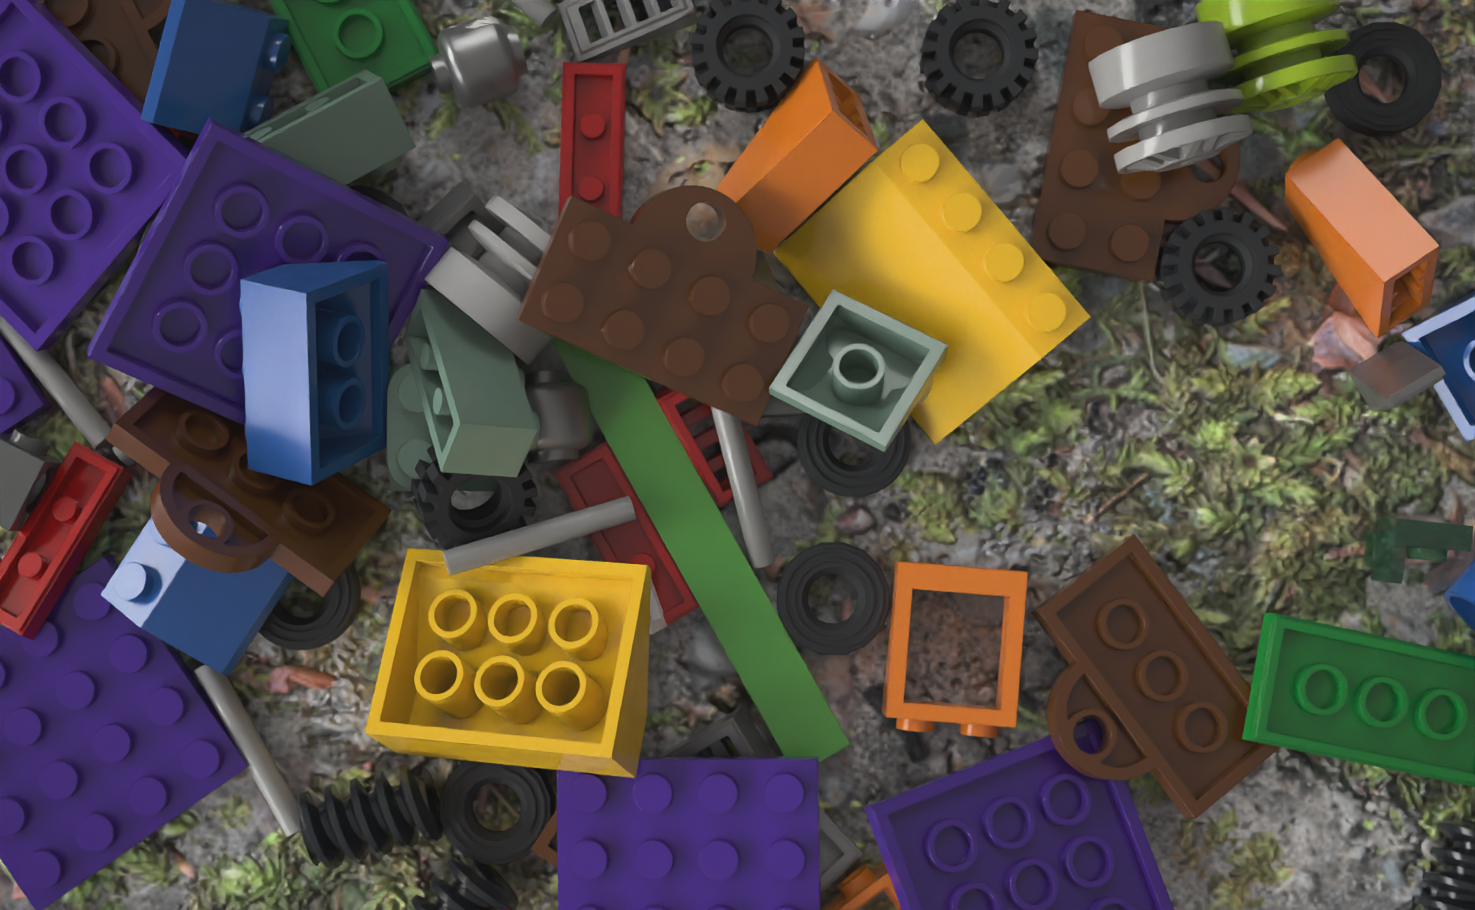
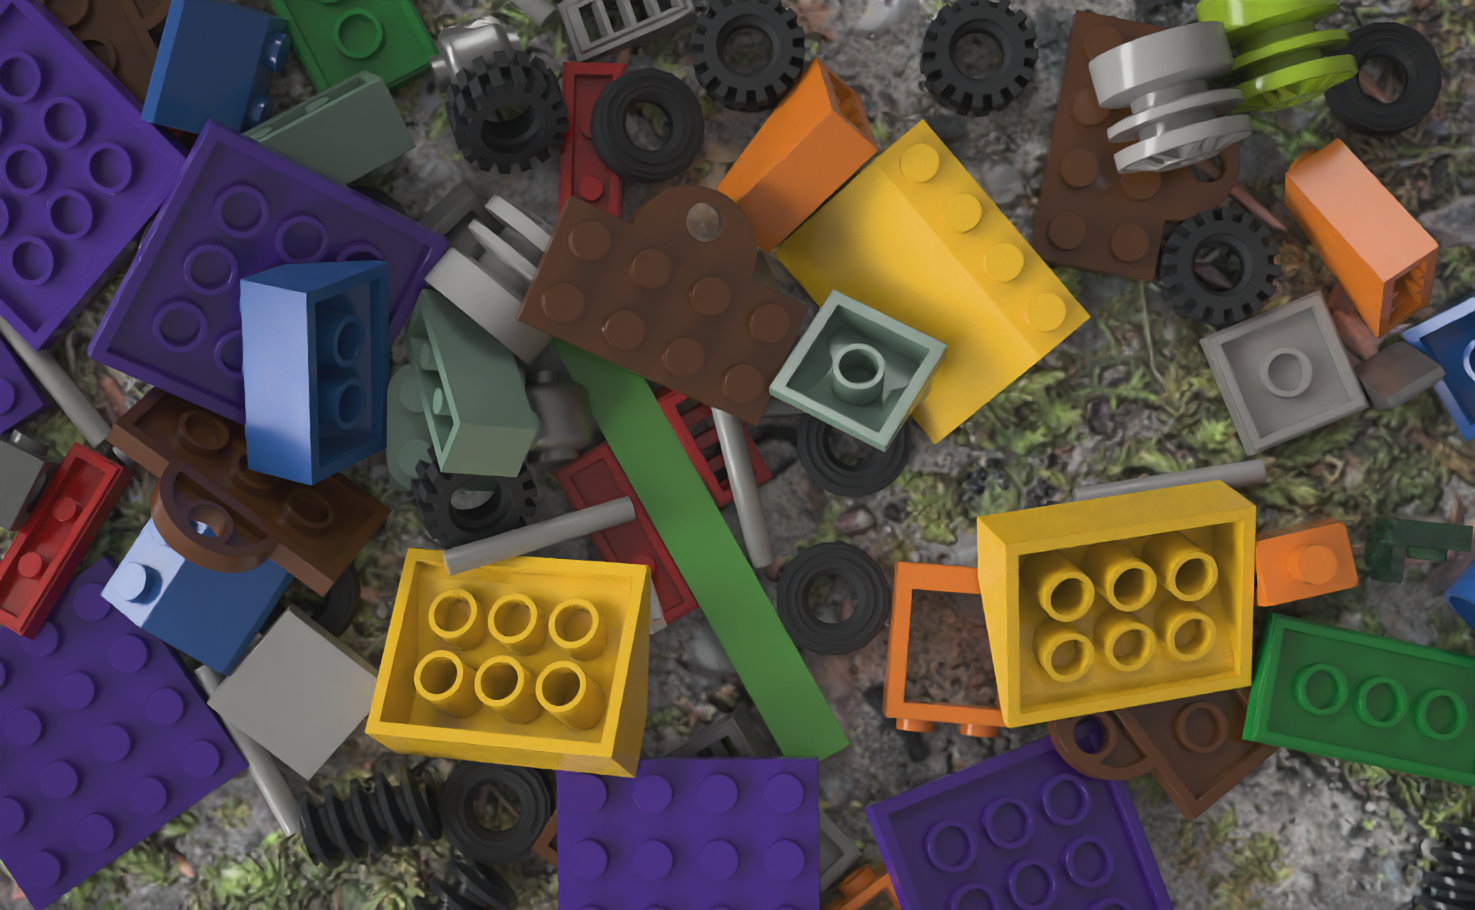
(298, 692): none -> light grey tile
(499, 85): none -> black tyre
(678, 105): none -> black tyre
(1118, 600): none -> yellow slope
(1233, 474): none -> light grey bar
(1284, 373): none -> light grey tile
(1303, 562): none -> orange torso

